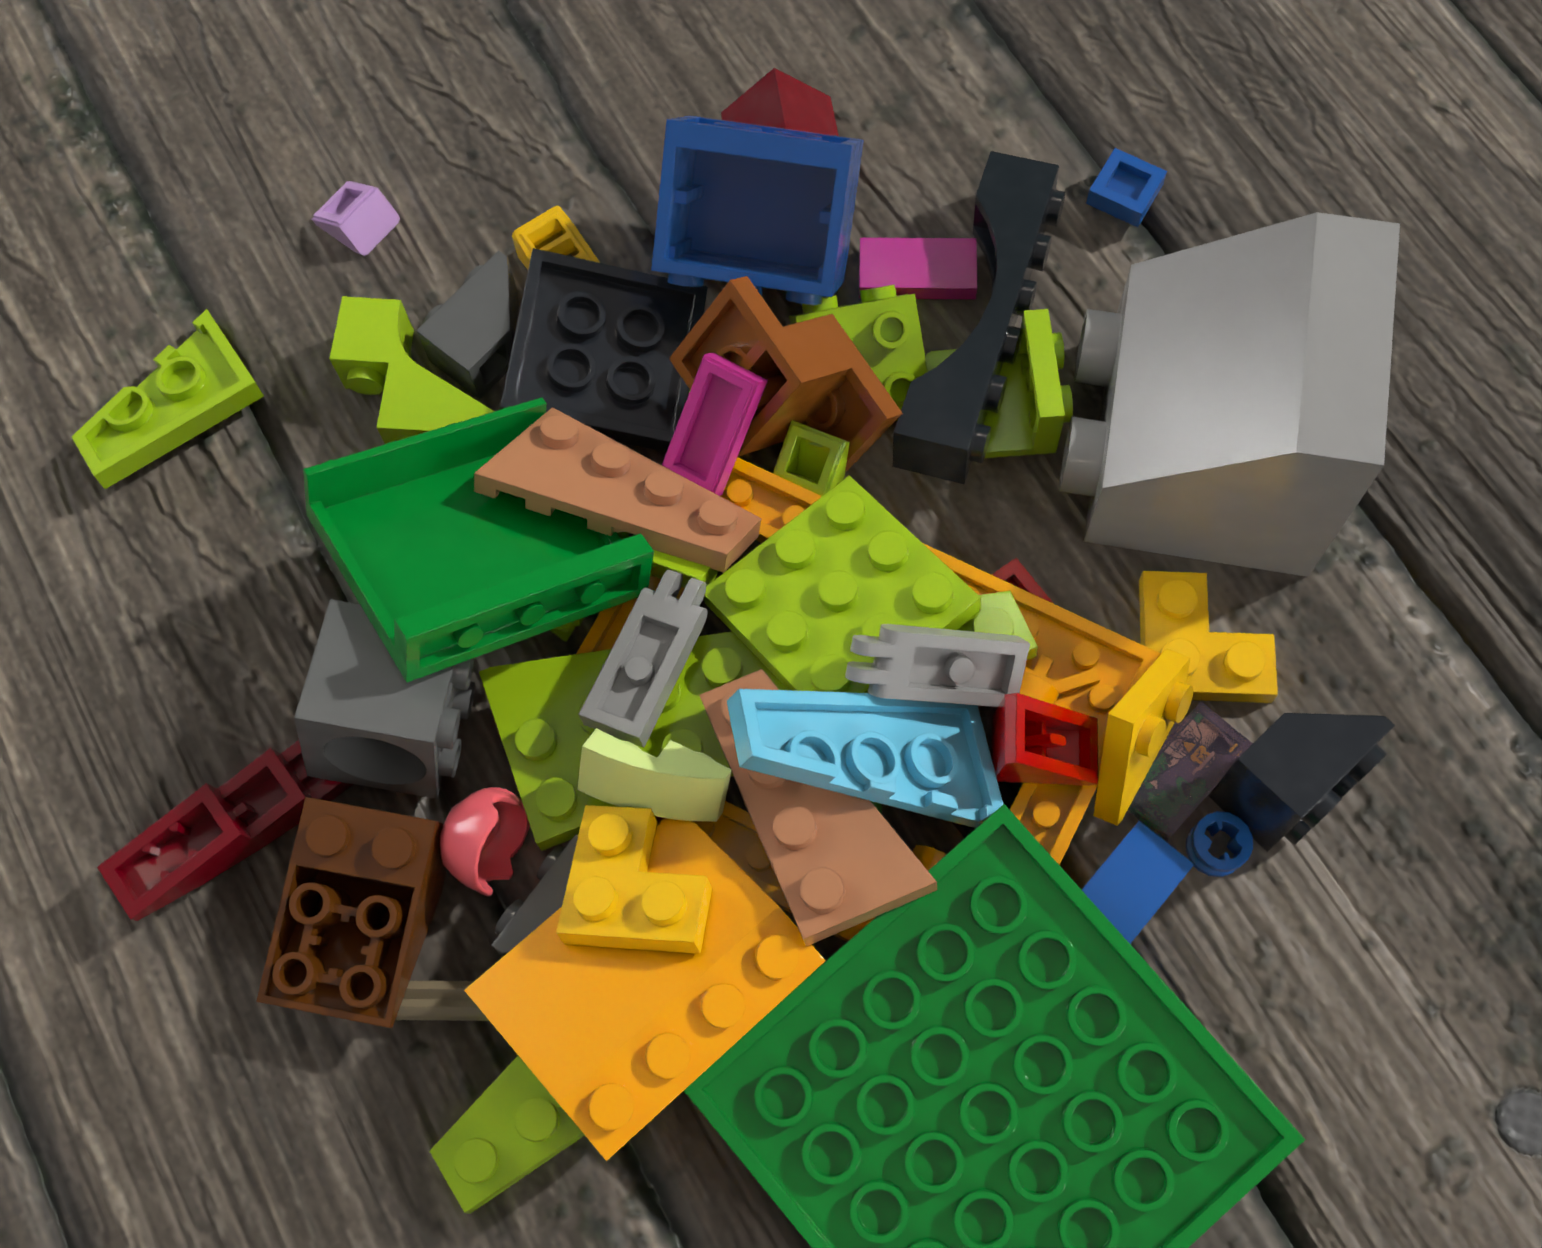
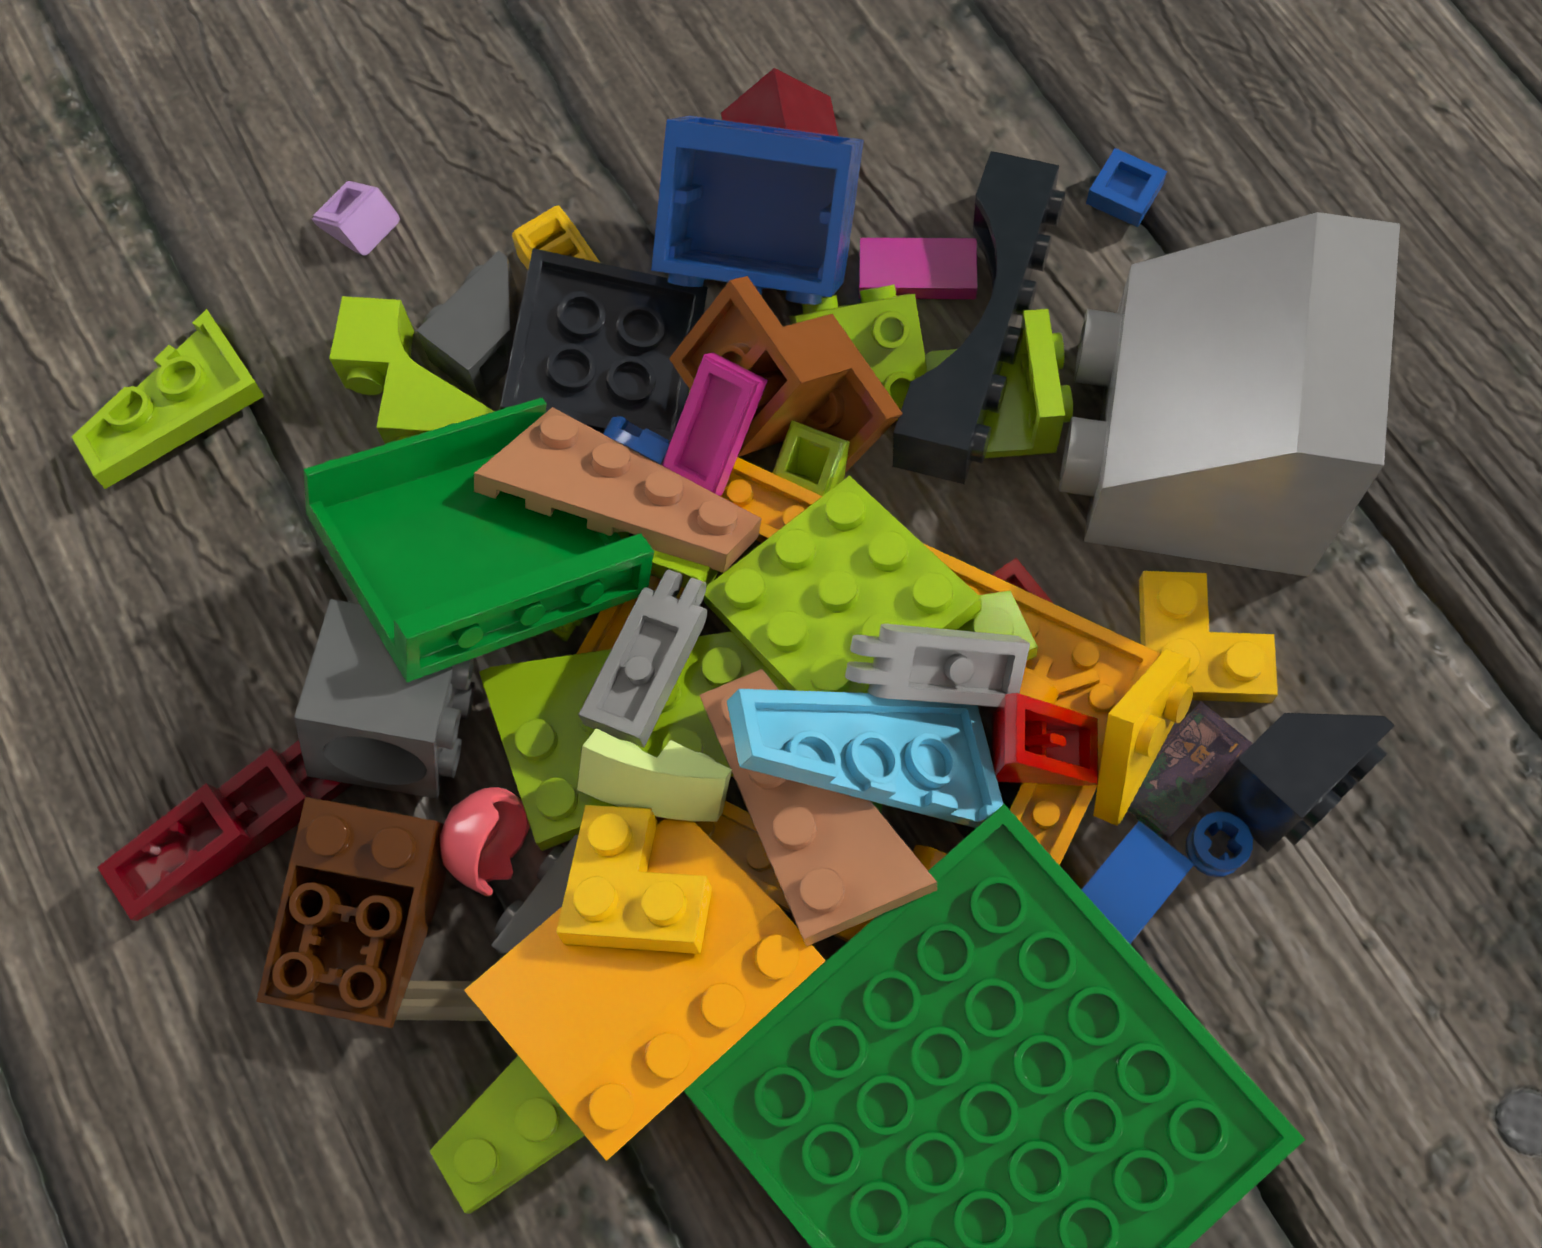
(642, 441): none -> blue tile

